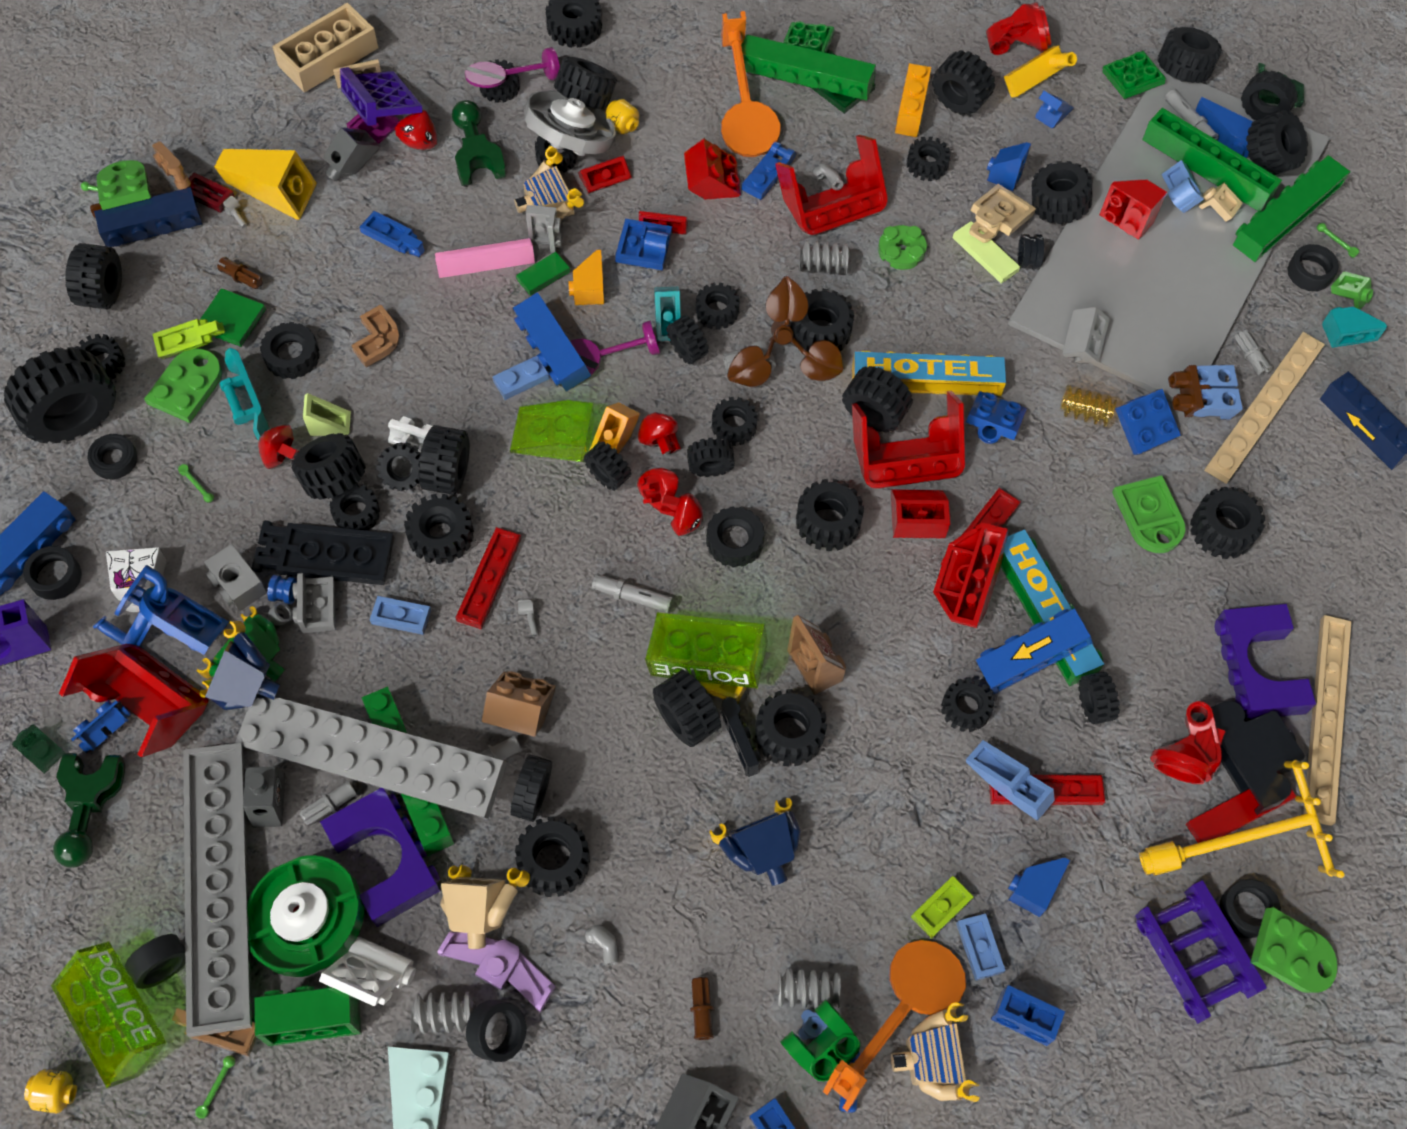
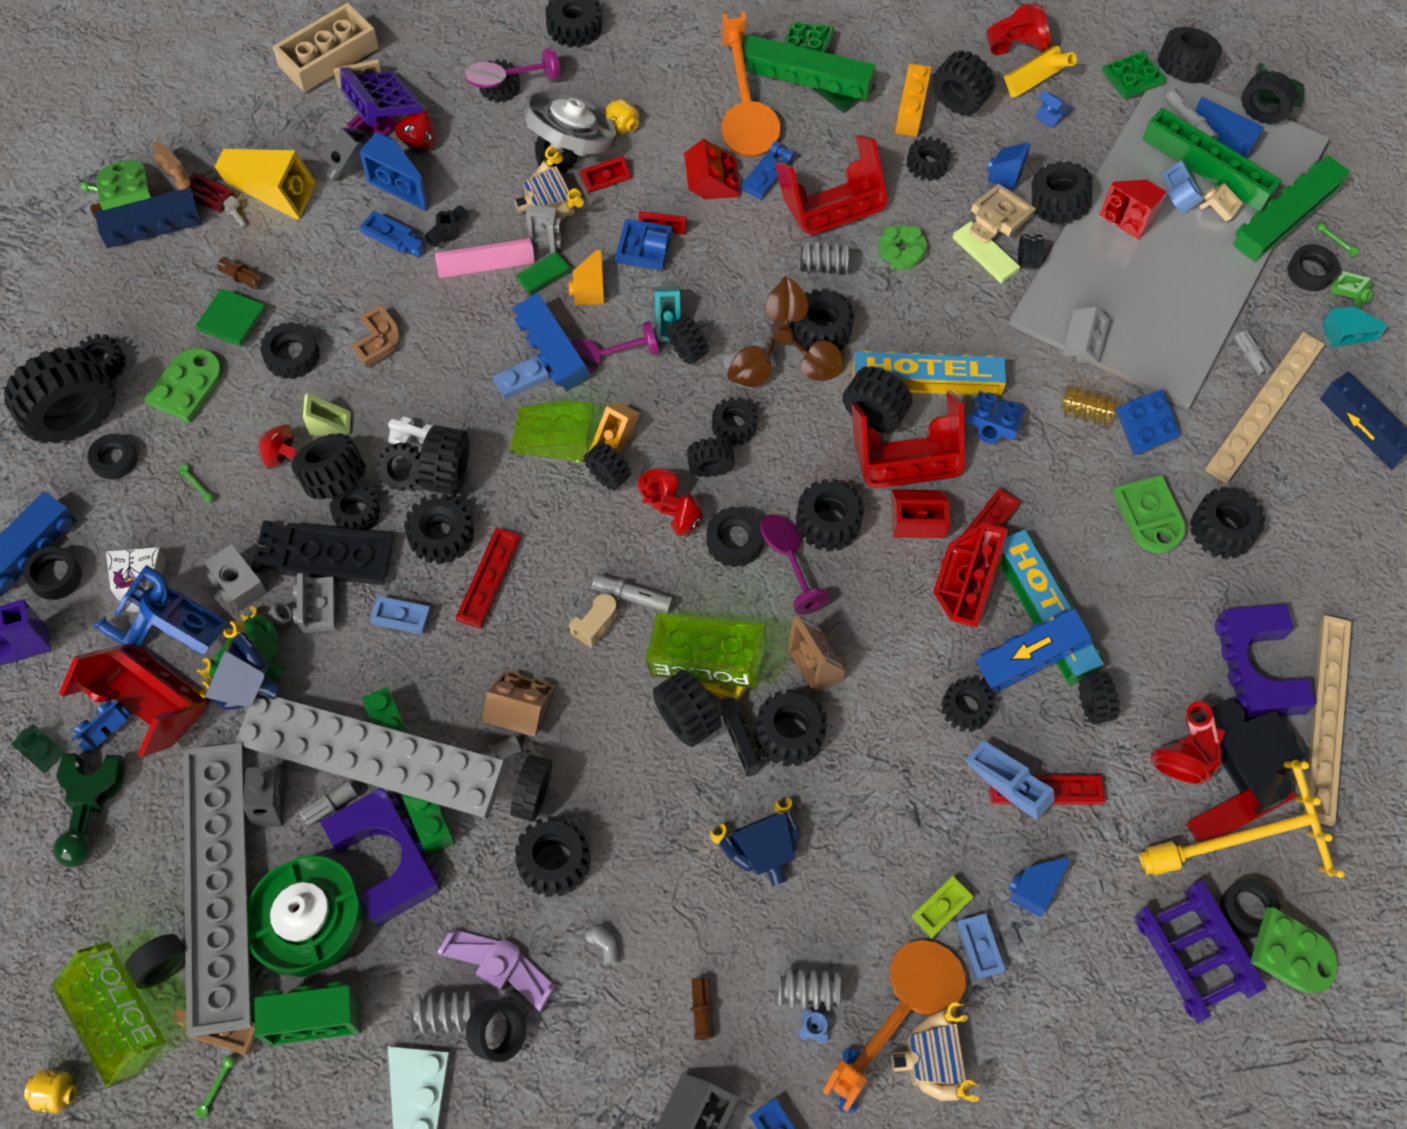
(93, 276): black tyre -> none
(186, 337): lime hinge -> none
(228, 386): teal piece -> none
(281, 589): blue wheel -> none
(369, 962): white piece -> none
(392, 171): none -> blue slope
(446, 225): none -> black axle
(476, 149): dark green piece -> none
(478, 903): tan torso -> none
(526, 607): light grey hand -> none
(585, 82): black tyre -> none
(596, 621): none -> tan leg
(660, 430): red piece -> none
(721, 294): black tyre -> none
(785, 539): none -> magenta piece
(824, 1045): green piece -> none
(832, 175): light grey arm -> none
(1028, 1015): blue brick -> none
(1206, 392): hips -> none
(1277, 142): black tyre -> none

